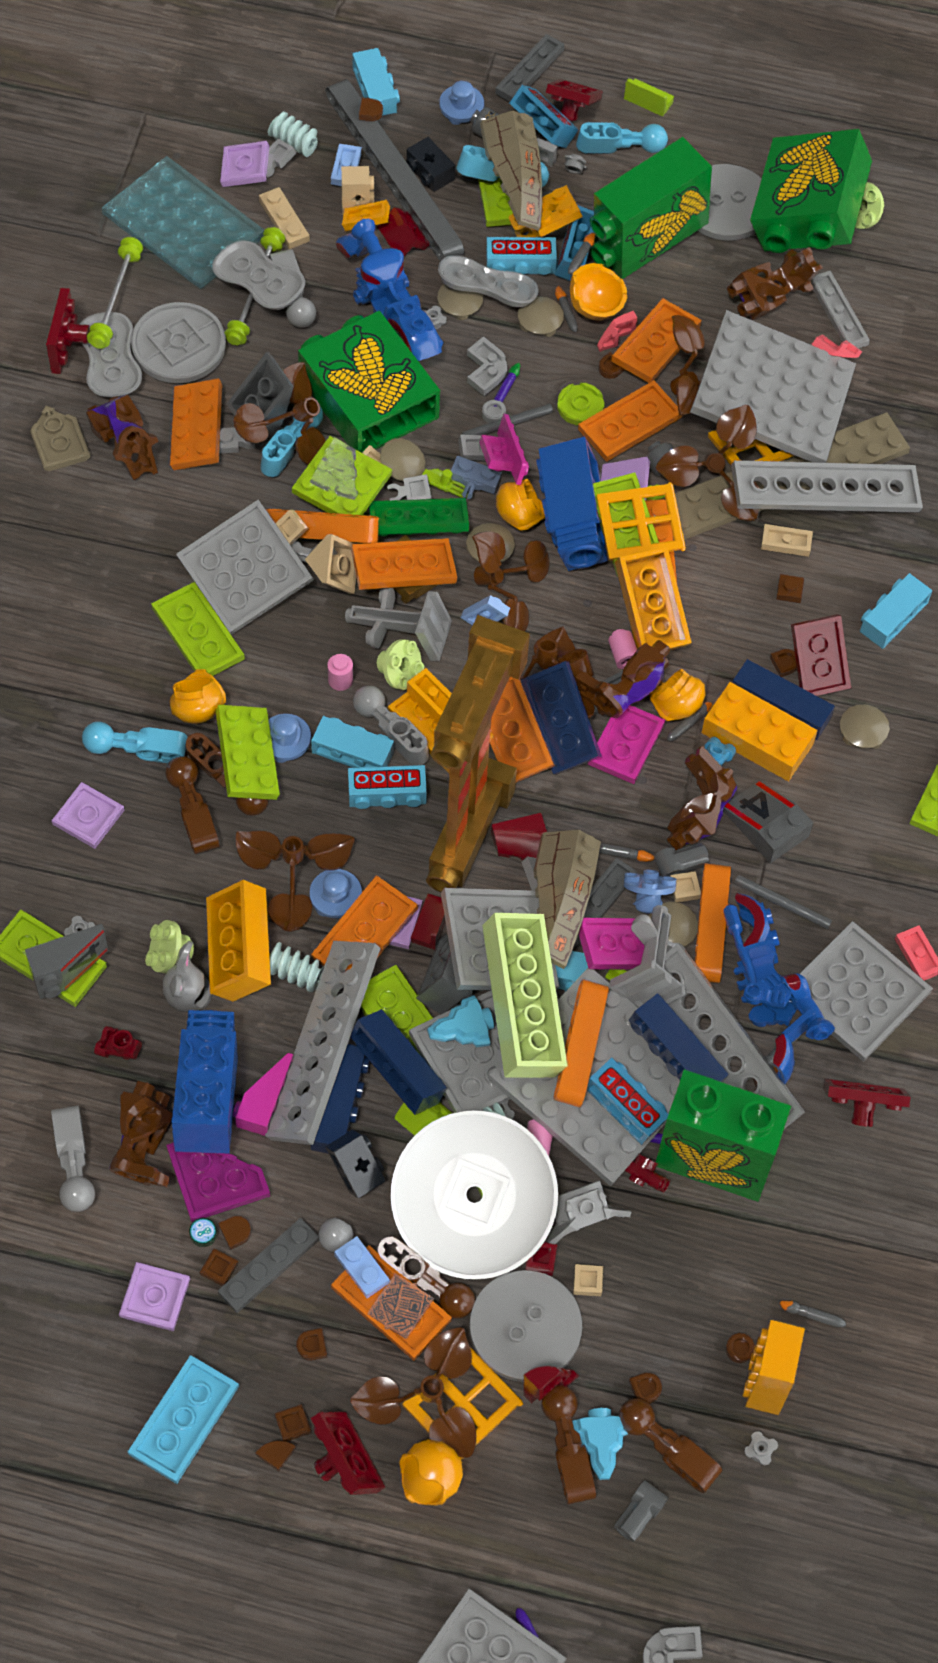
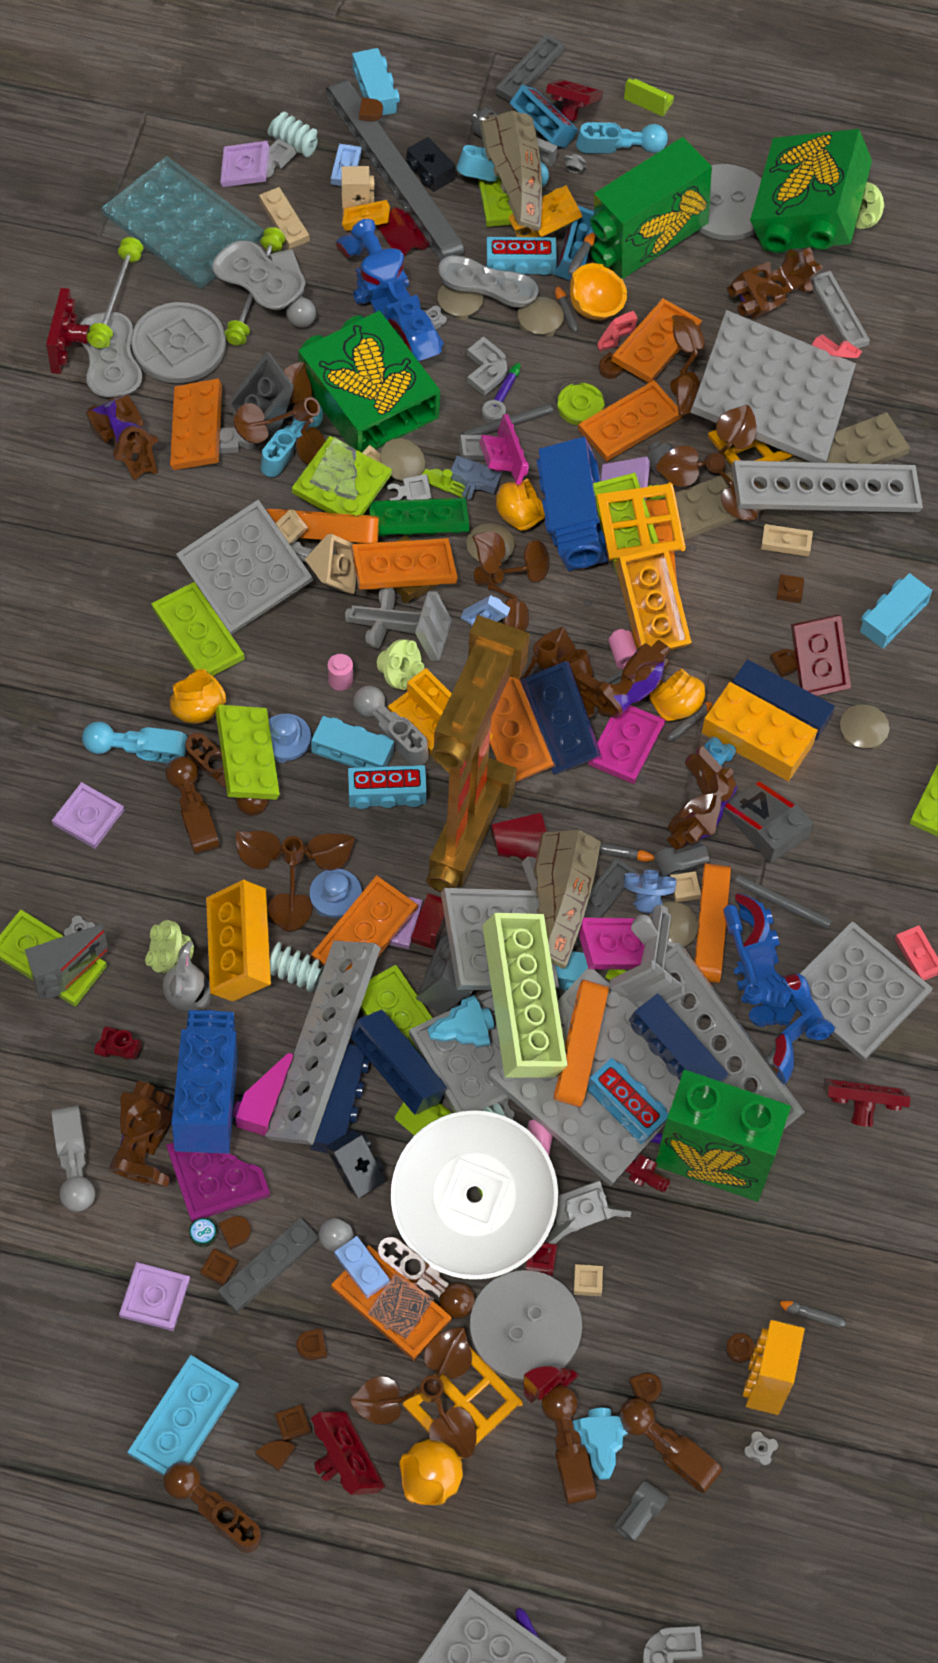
(58, 440): dark tan tile -> none
(183, 1482): none -> reddish brown beam
(460, 102): medium blue plate -> none

